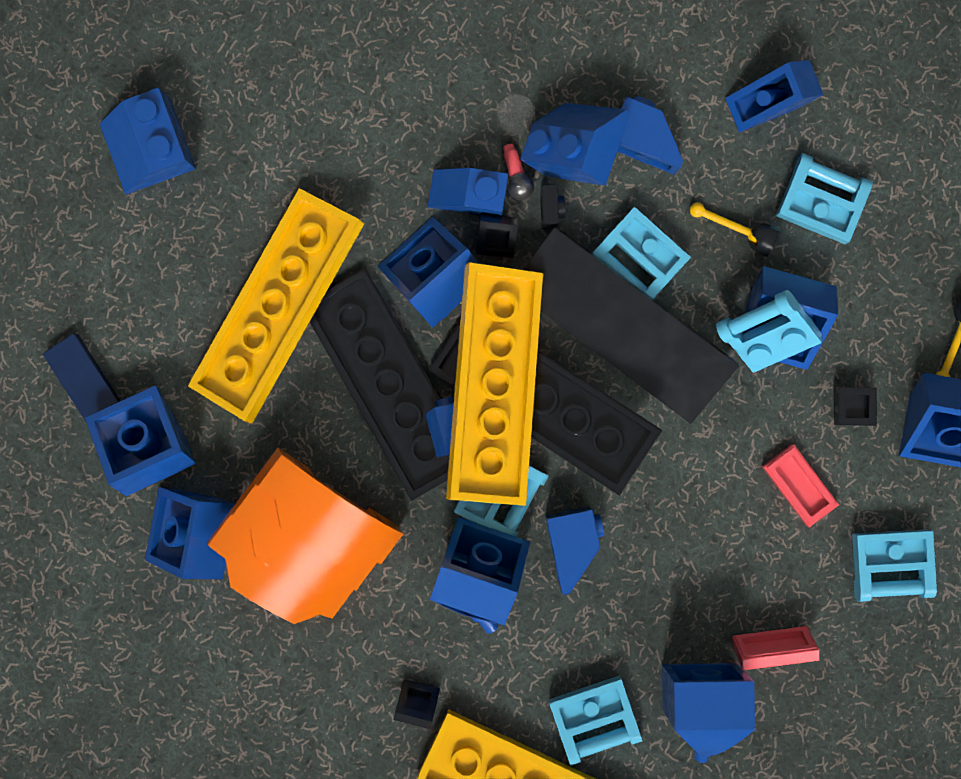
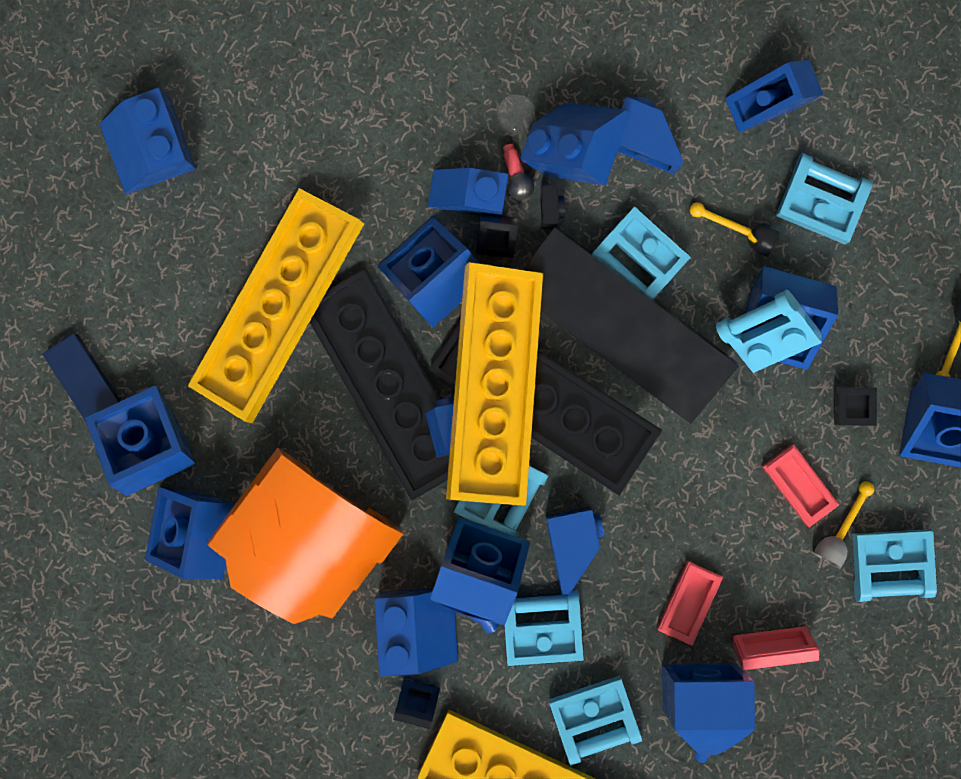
(413, 632): none -> blue slope
(544, 640): none -> medium azure plate
(689, 603): none -> coral tile
(833, 547): none -> hinge

